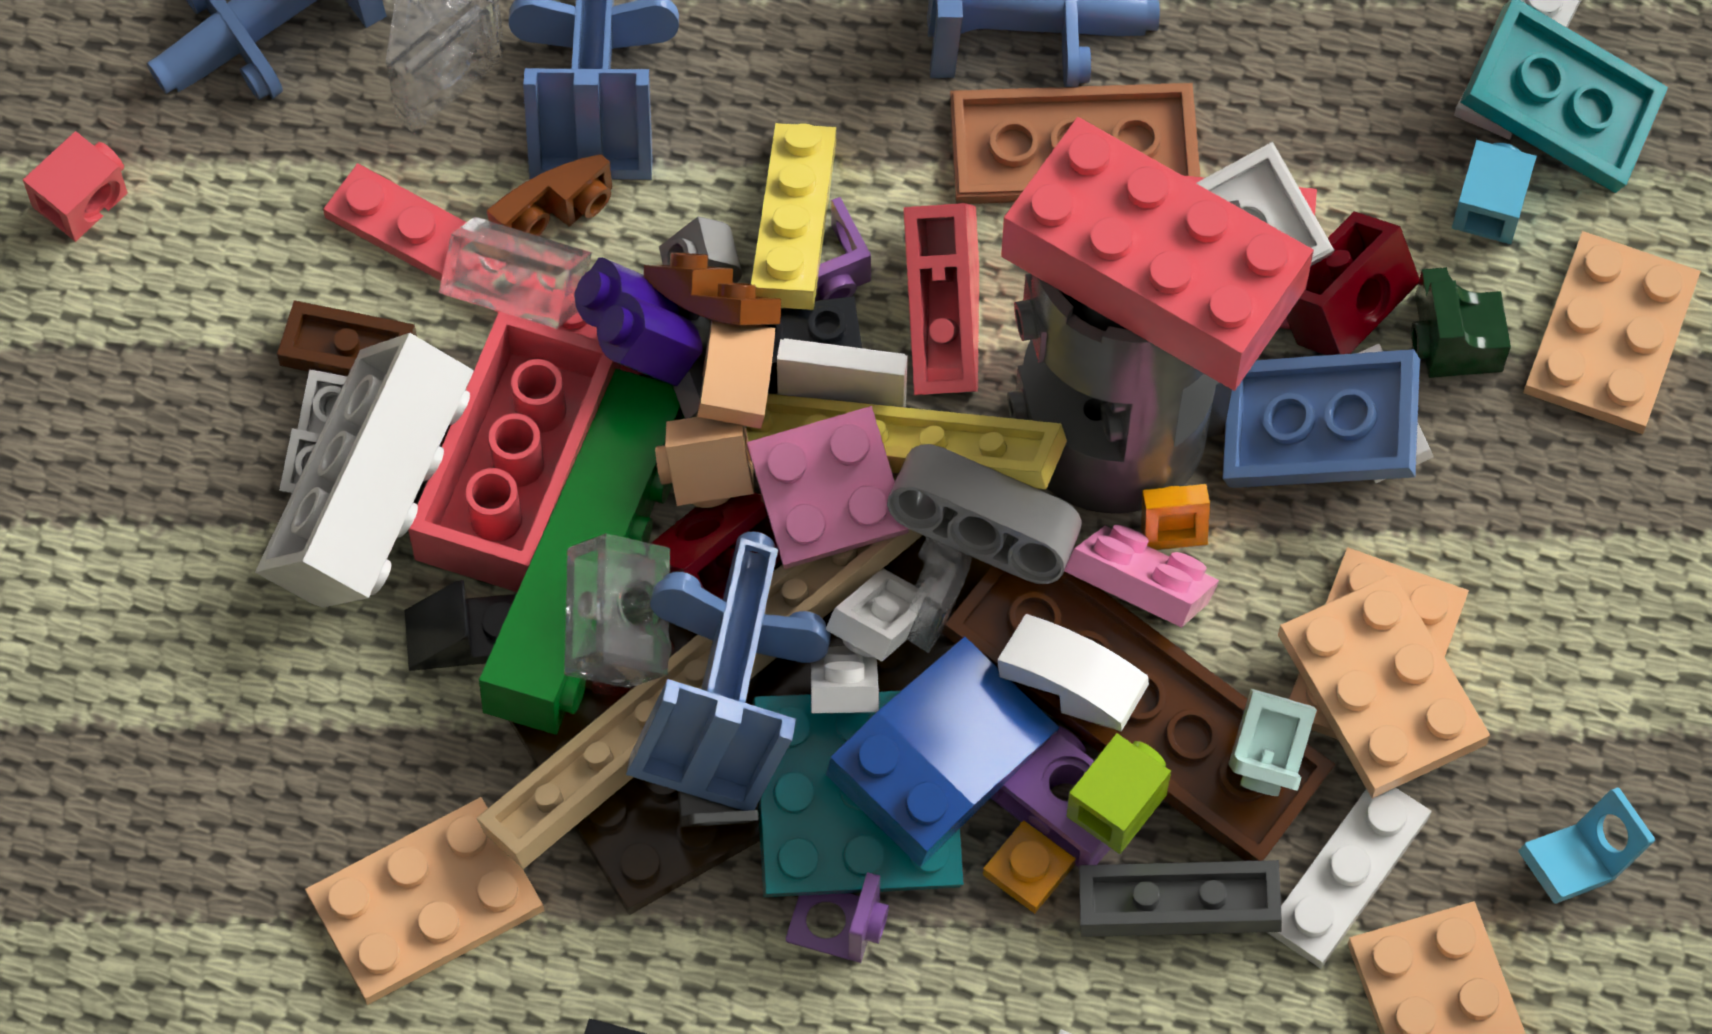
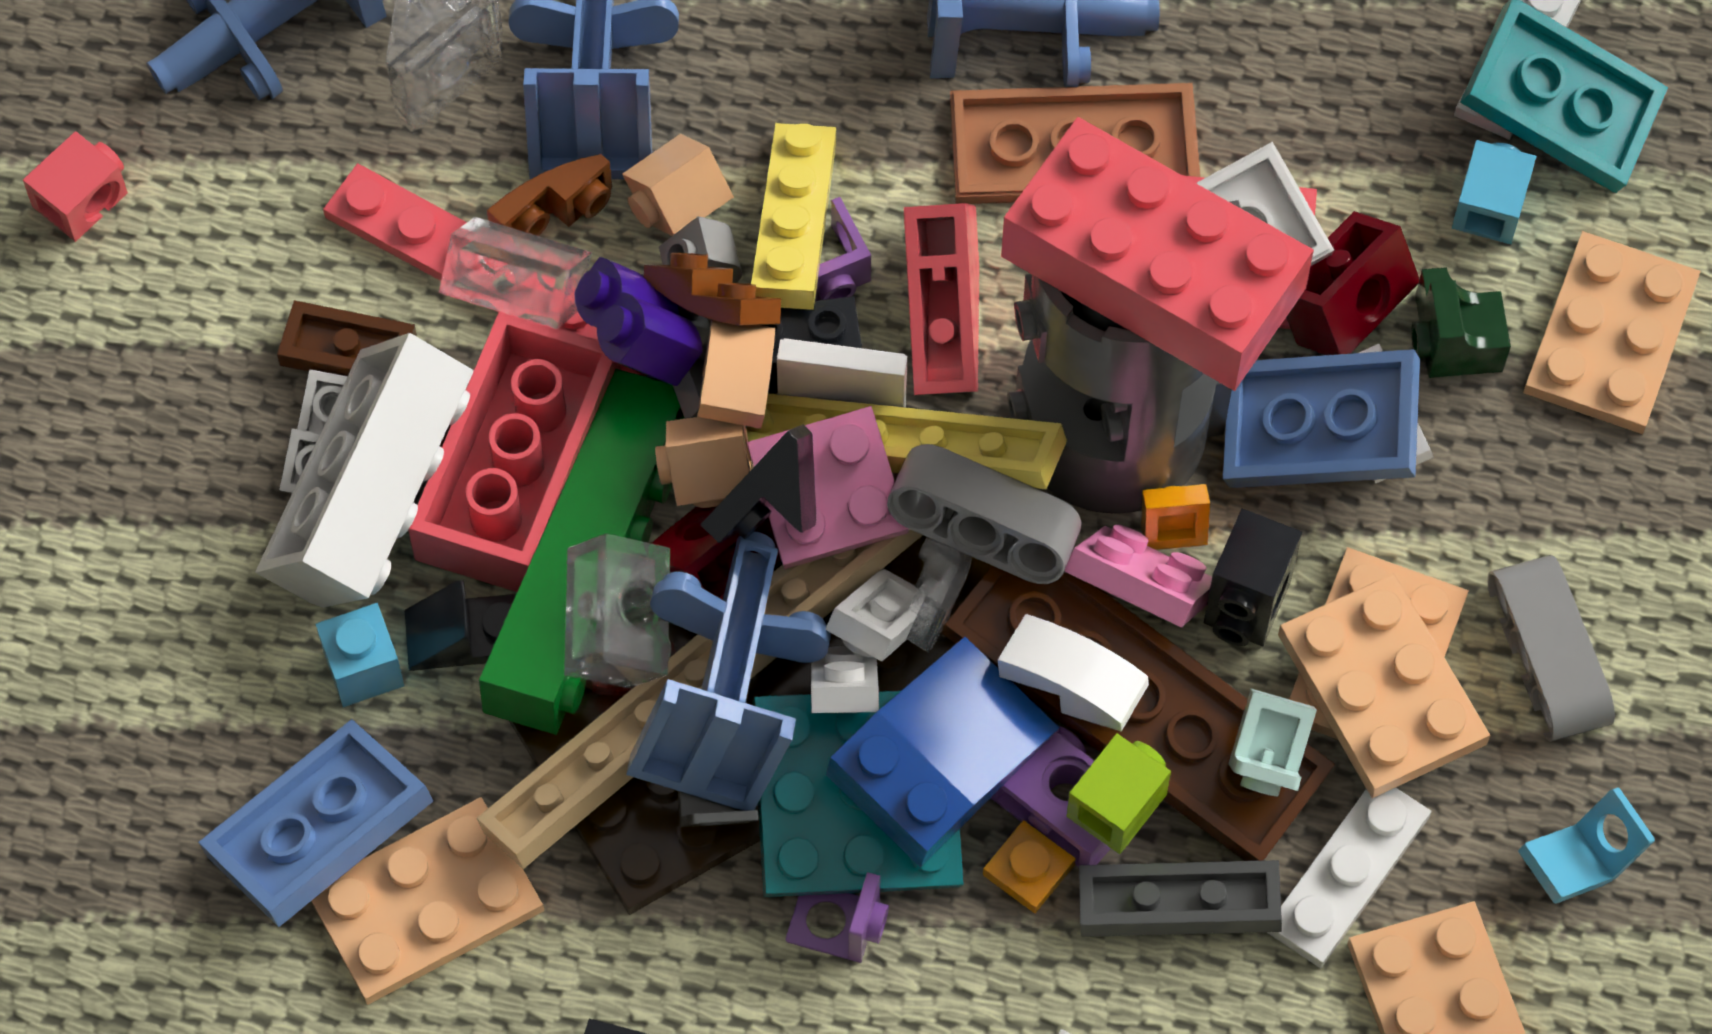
(315, 822): none -> medium blue plate
(360, 654): none -> medium azure brick
(676, 185): none -> light nougat brick
(782, 479): none -> black slope
(1251, 579): none -> black brick
(1554, 647): none -> light grey beam

